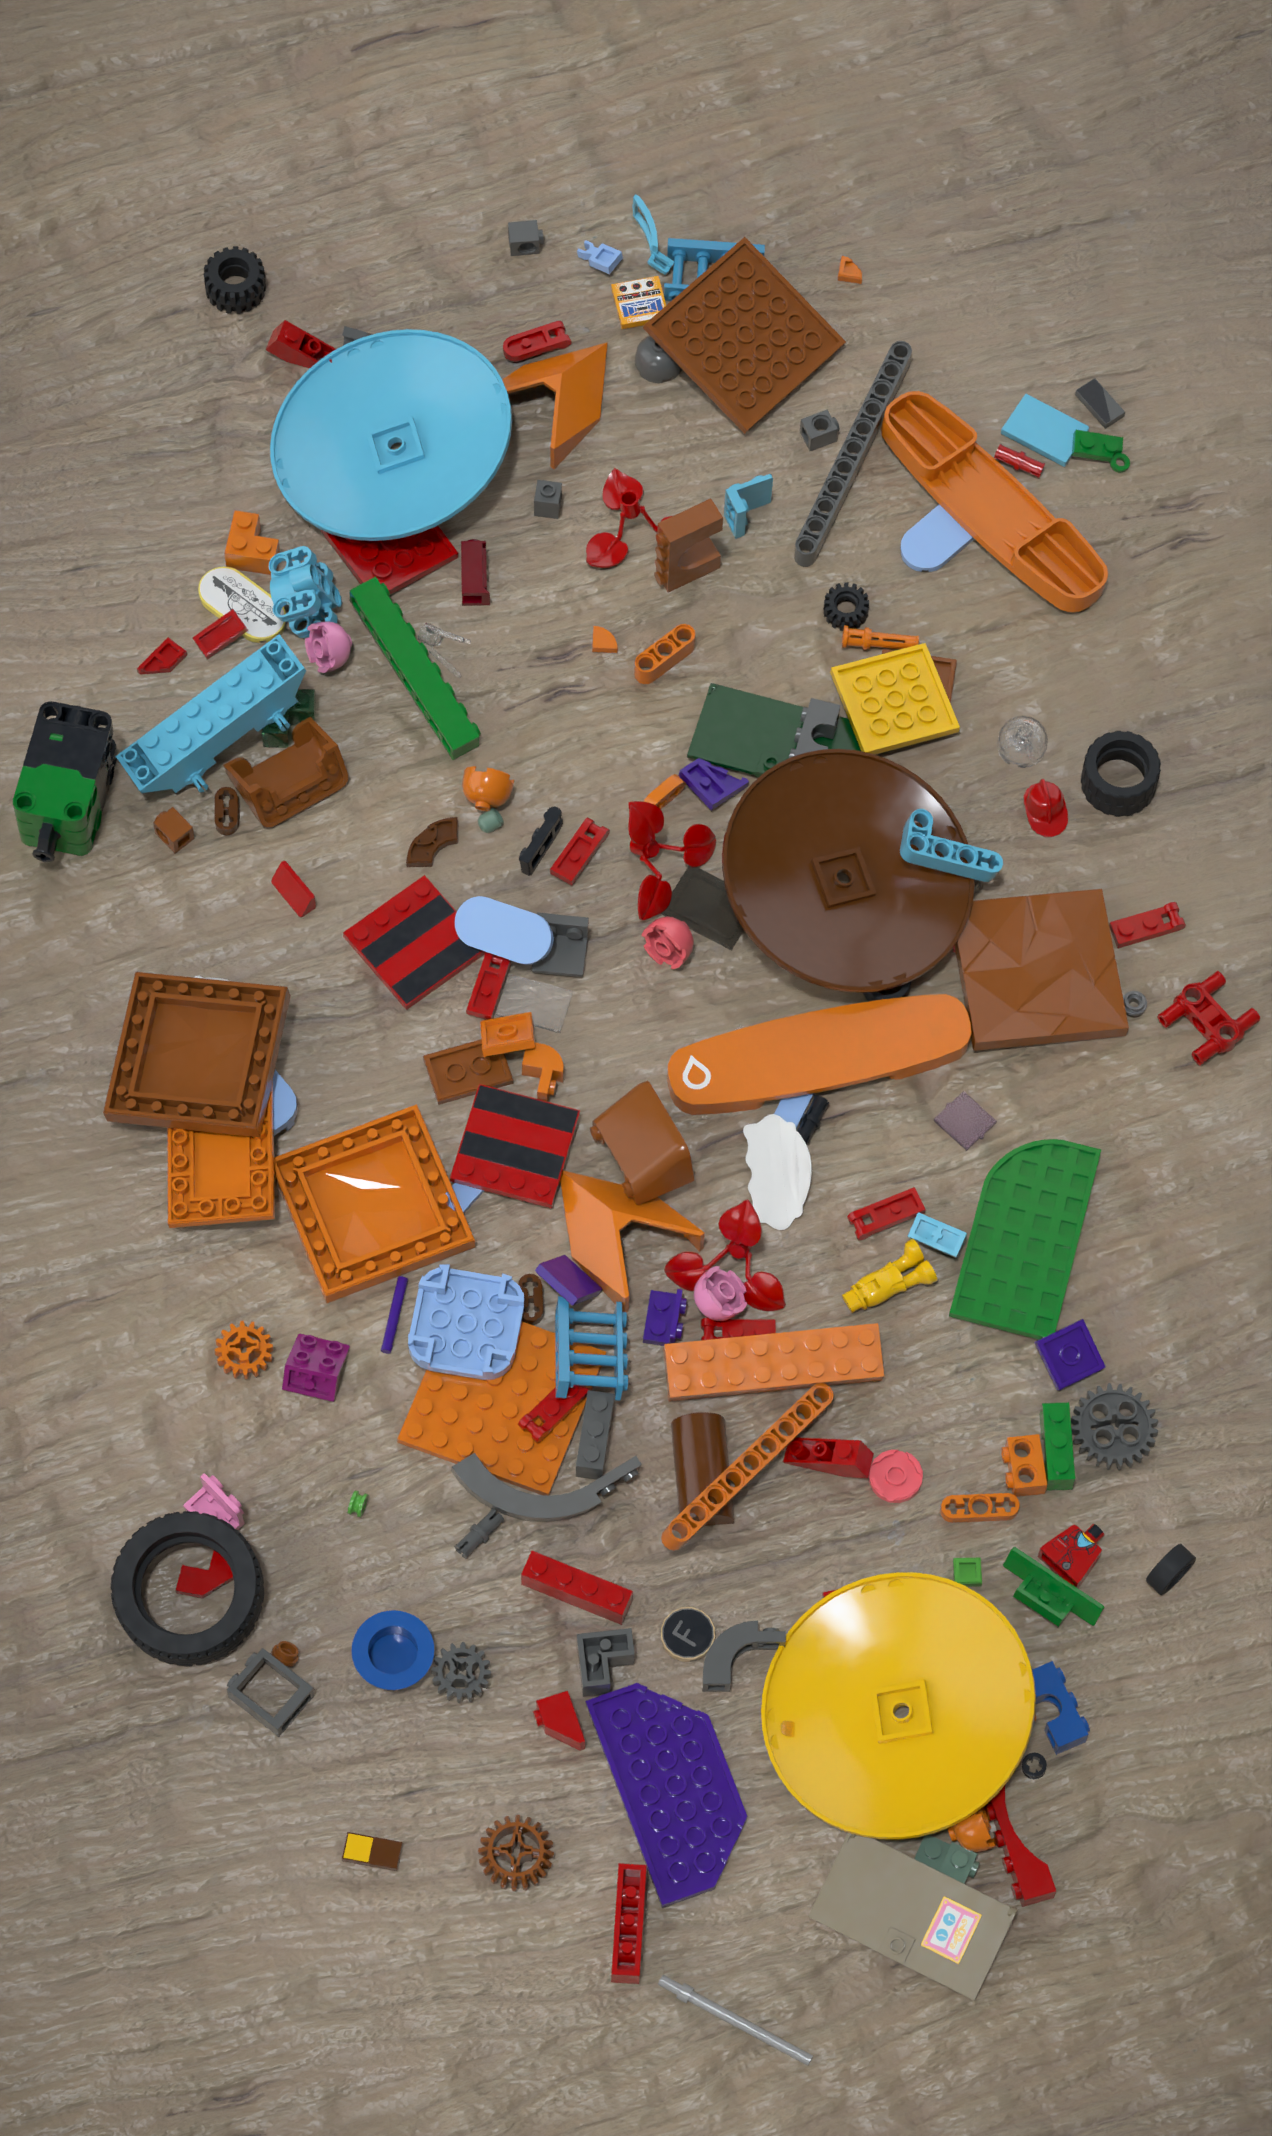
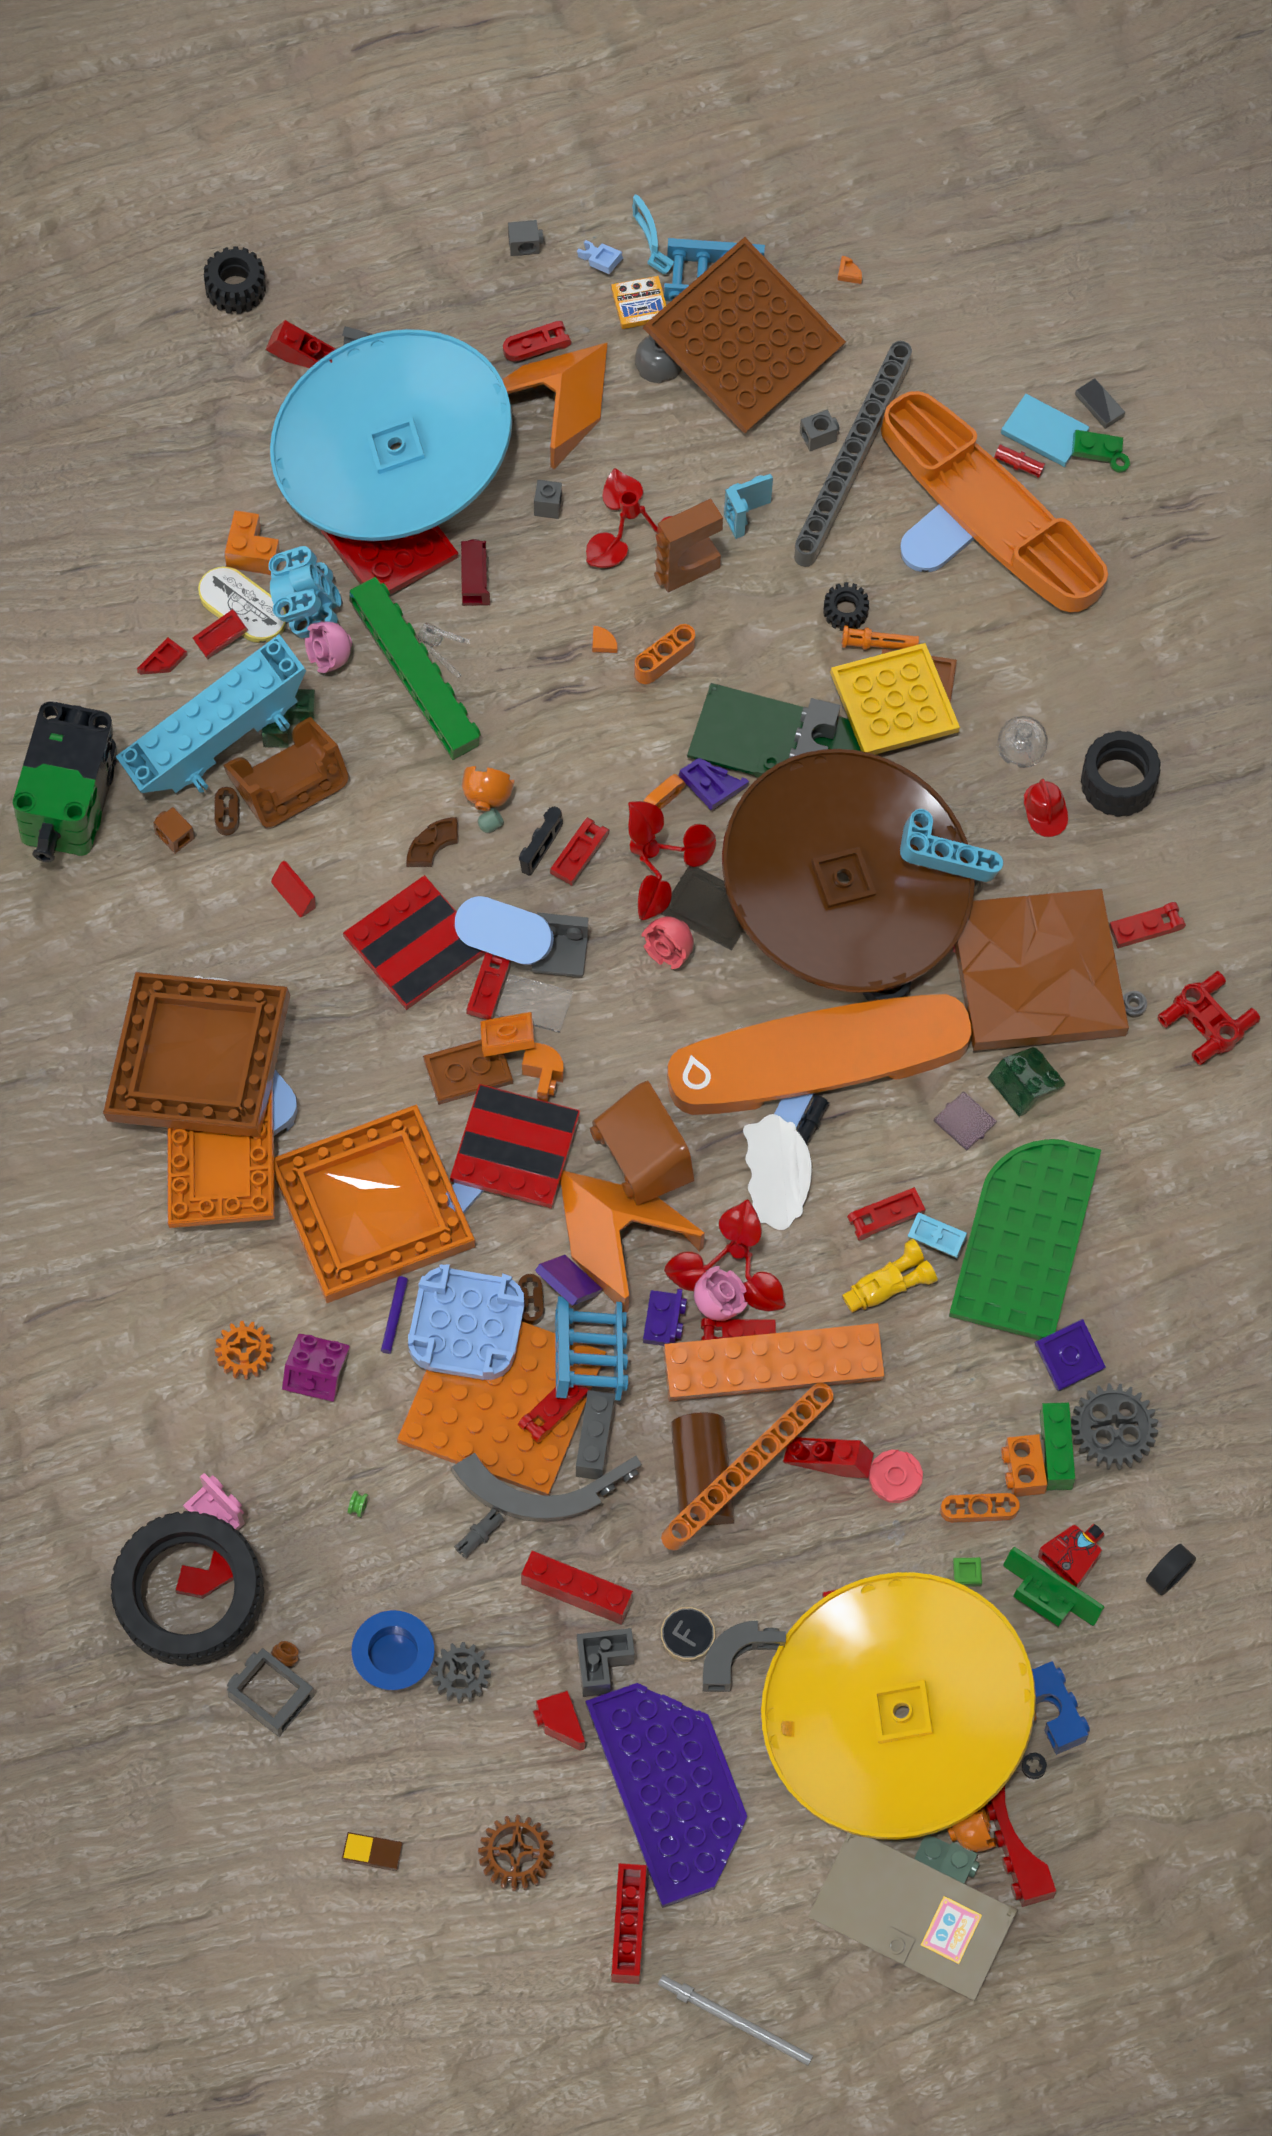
(1025, 1078): none -> clear green bracket

